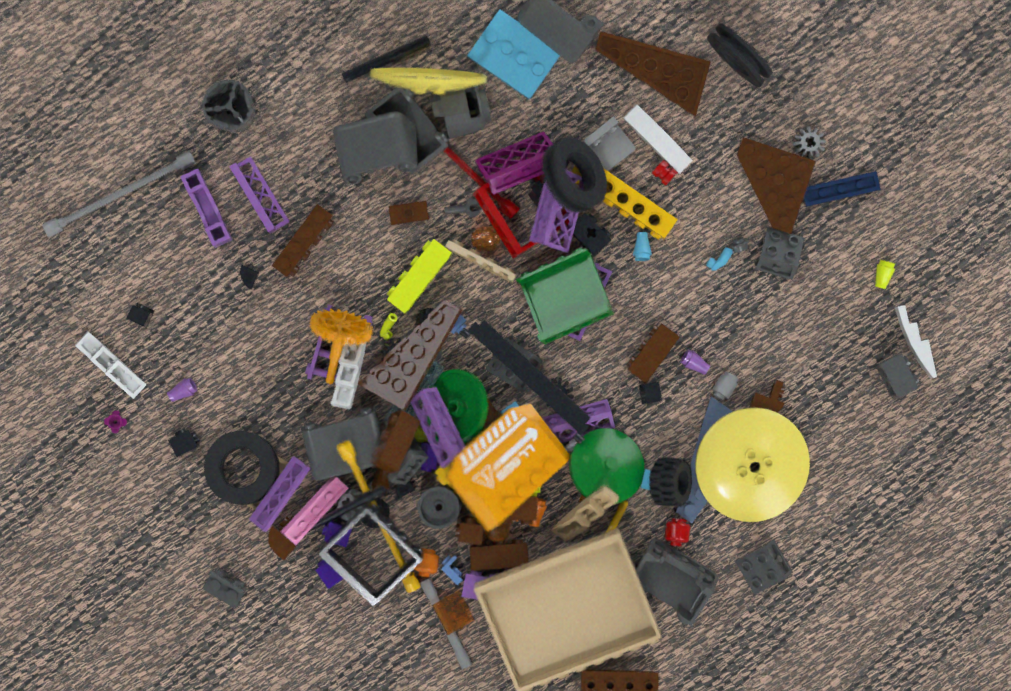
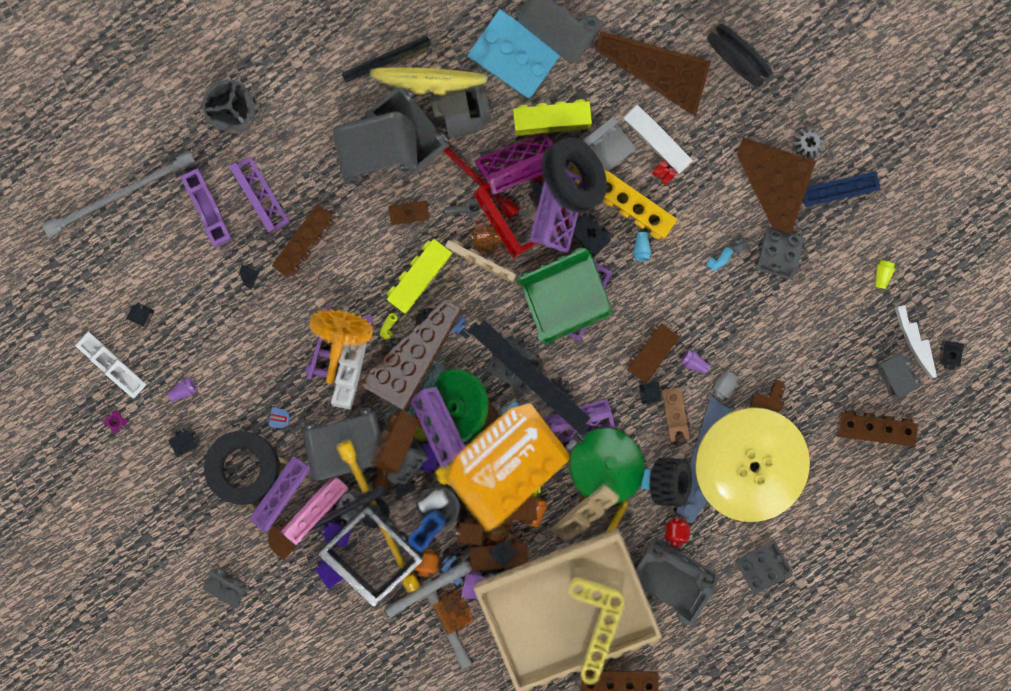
(279, 418): none -> medium blue tile
(425, 532): none -> blue brick
(434, 501): none -> white cone
(453, 574): none -> light grey piece
(502, 553): none -> black tile
(552, 118): none -> neon yellow brick
(601, 626): none -> light yellow beam
(675, 413): none -> medium nougat plate
(877, 430): none -> reddish brown brick
(948, 347): none -> black brick

